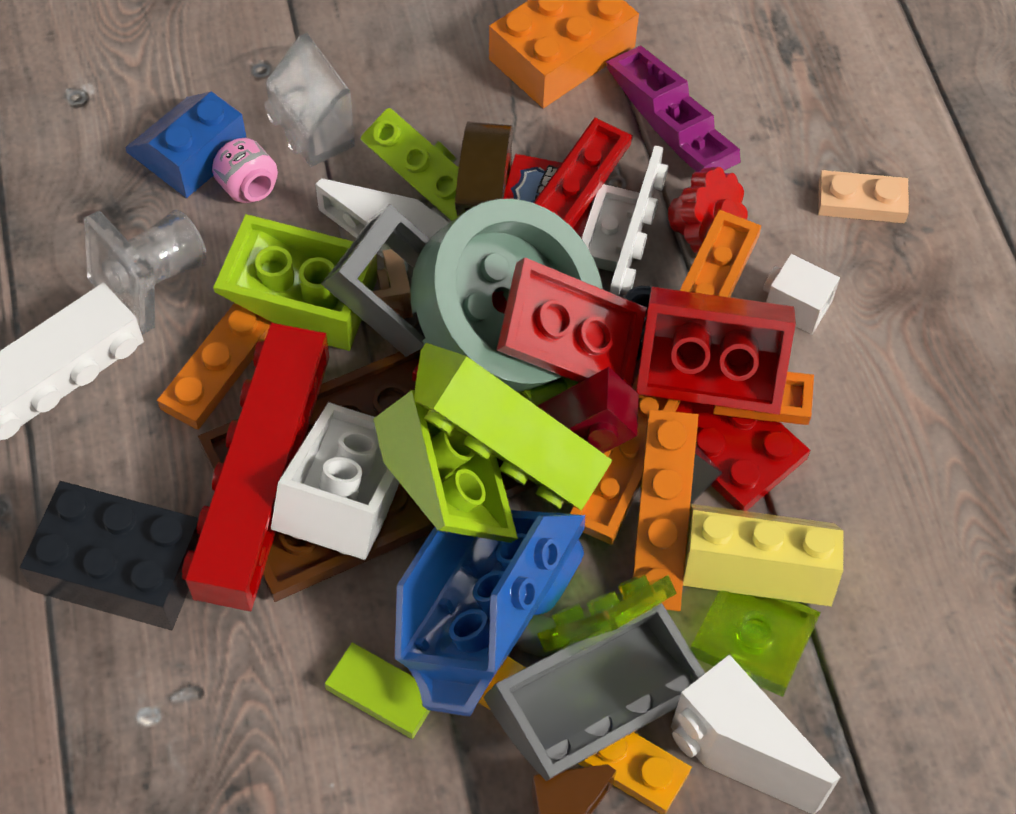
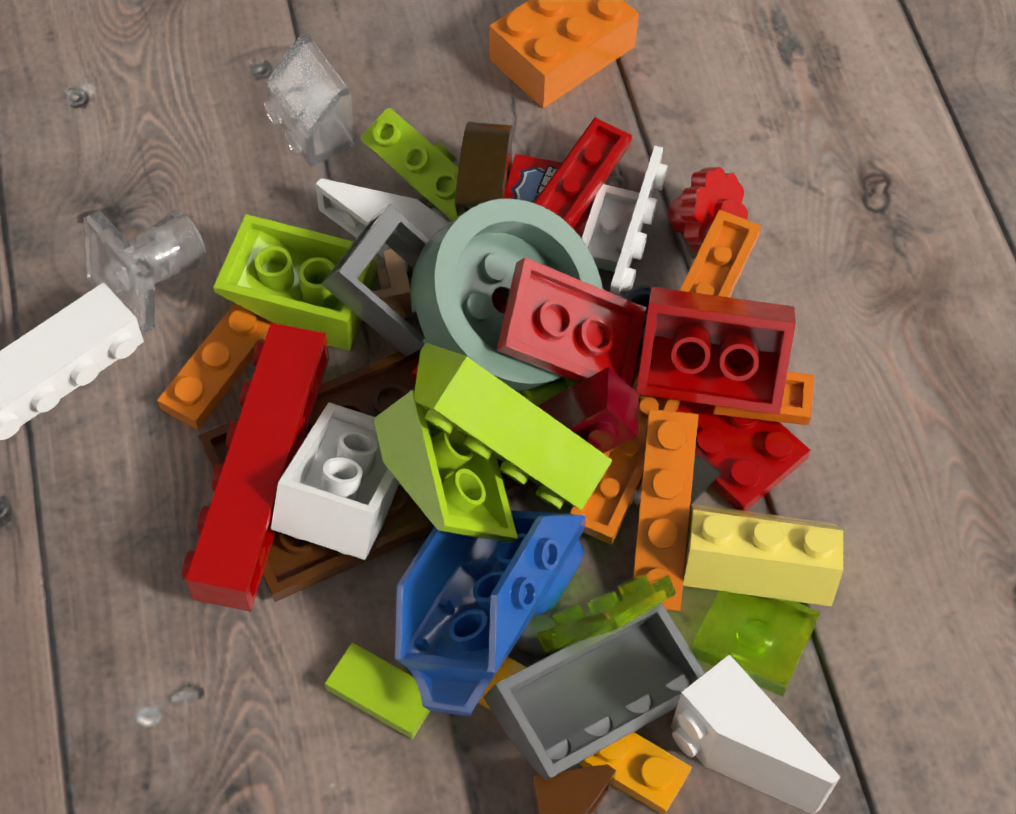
(111, 555): black brick -> none
(186, 141): blue slope -> none
(245, 170): bright pink head -> none
(671, 112): magenta slope -> none
(805, 288): white brick -> none
(863, 196): light nougat plate -> none

